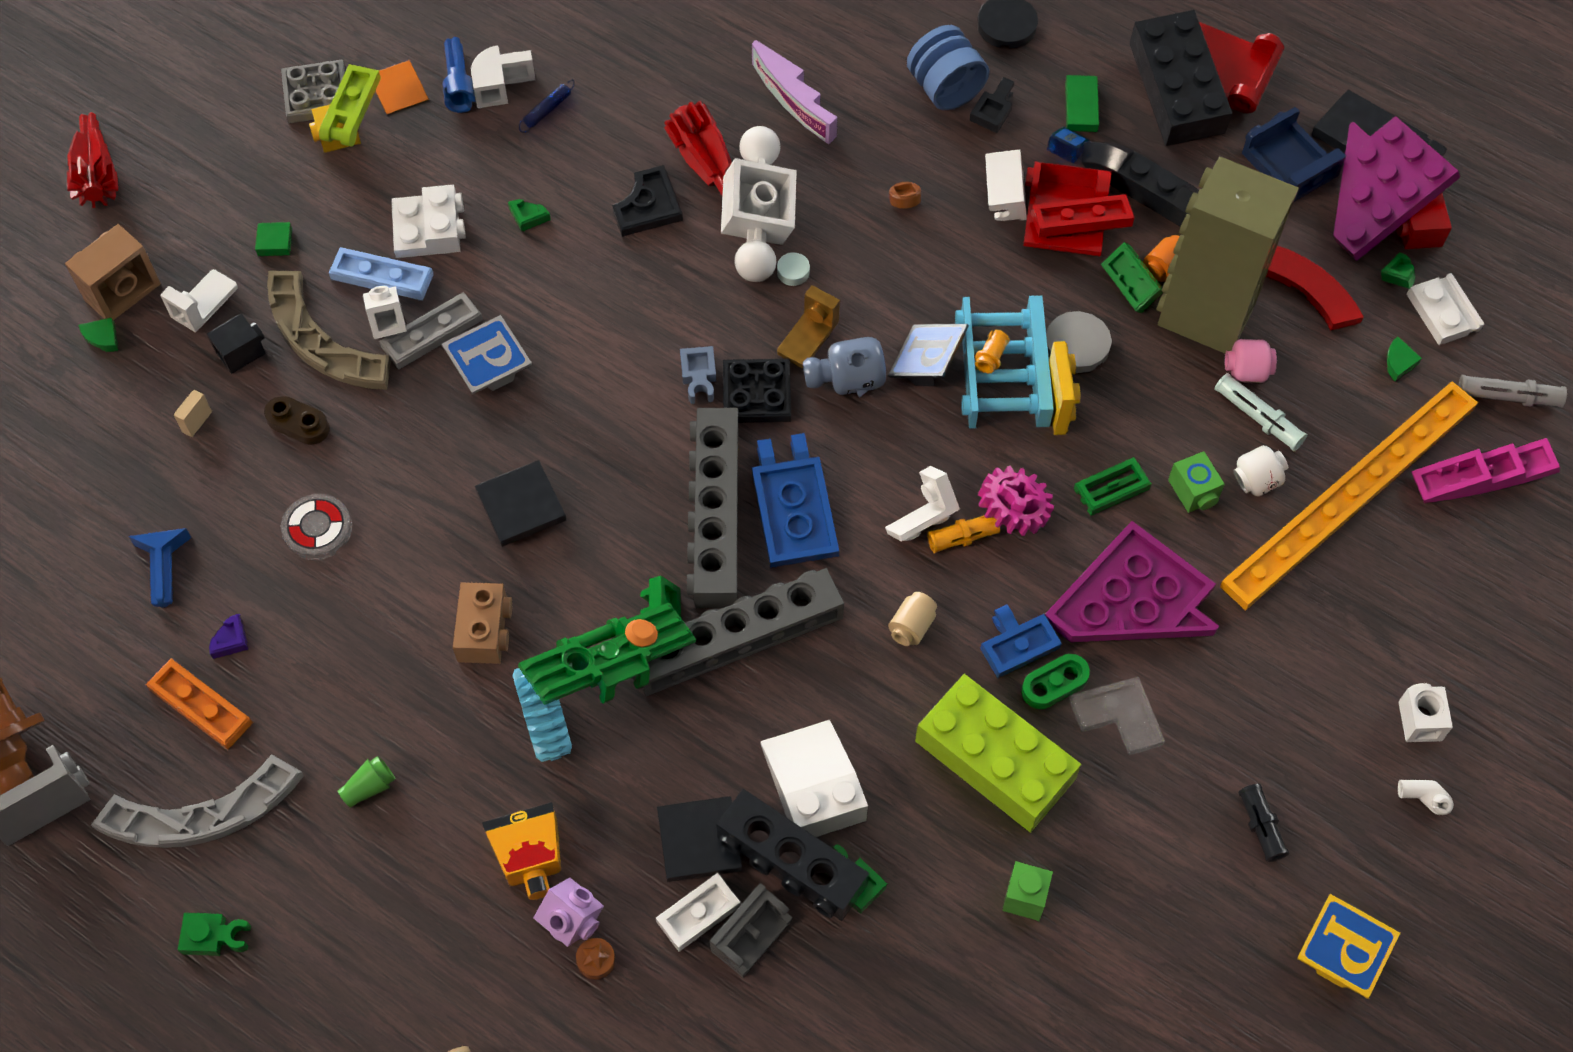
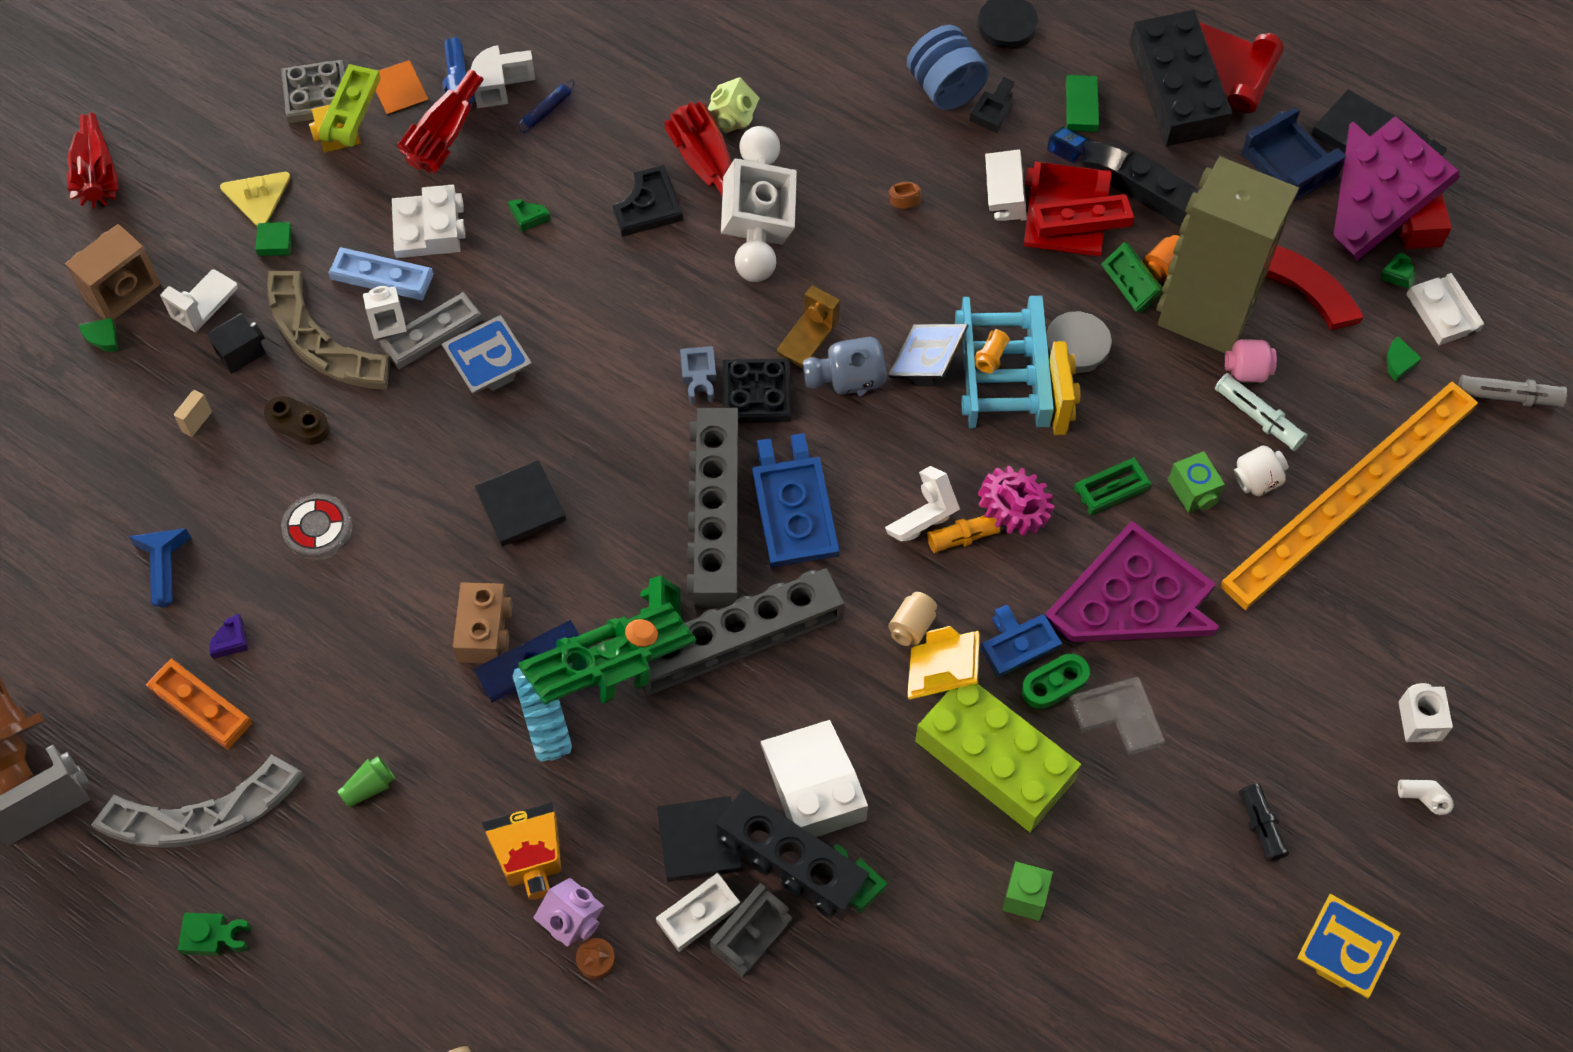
(257, 195): none -> light yellow piece
(429, 140): none -> red piece
(497, 674): none -> clear blue tile
(733, 105): none -> yellowish green brick
(788, 86): lavender slope -> none
(793, 269): light aqua tile -> none
(943, 662): none -> yellow piece
(1485, 472): dark pink slope -> none

